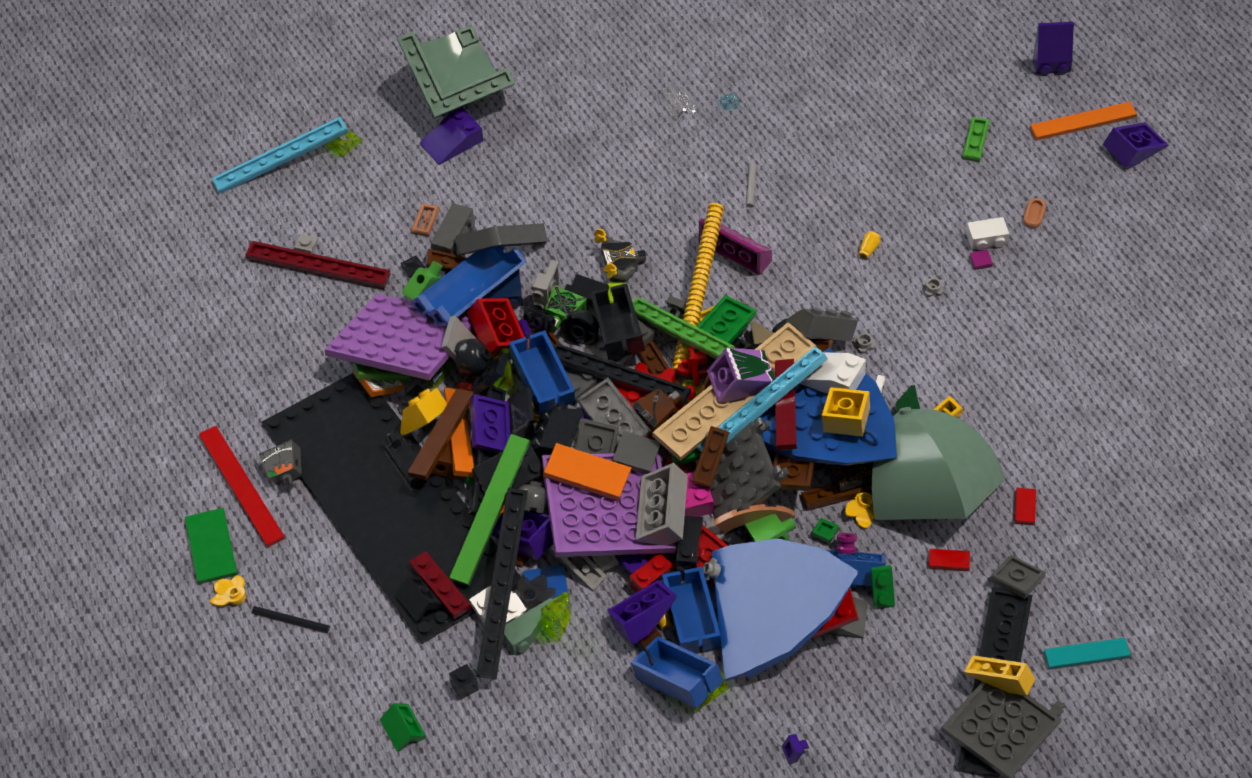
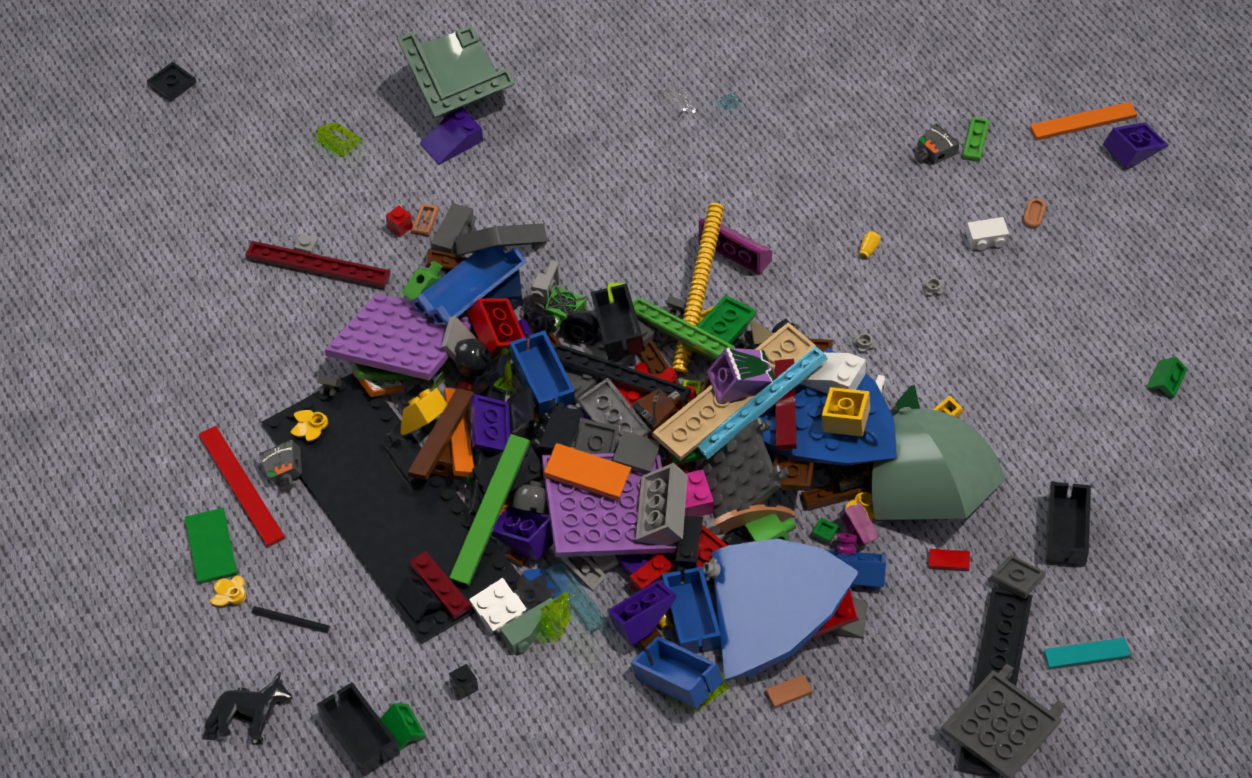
(171, 81): none -> black plate
(248, 705): none -> black animal
(280, 155): medium azure tile -> none
(308, 424): none -> yellow plate
(328, 382): none -> dark grey tile
(358, 729): none -> black piece
(399, 221): none -> red brick
(411, 265): black tile -> none
(501, 584): black plate -> none
(579, 599): none -> clear light blue tile
(583, 286): black panel -> none
(618, 256): torso -> none
(687, 367): red hips -> none
(710, 457): reddish brown tile -> none
(751, 185): light grey bar -> none
(788, 691): none -> nougat tile
(794, 748): dark purple tile -> none
(824, 324): dark grey slope -> none
(859, 524): none -> magenta panel
(882, 586): green plate -> none
(936, 145): none -> dark grey torso
(981, 259): magenta tile -> none
(1002, 674): yellow slope -> none
(1025, 506): red tile -> none
(1053, 48): dark purple slope -> none
(1068, 523): none -> black piece
(1168, 376): none -> green panel

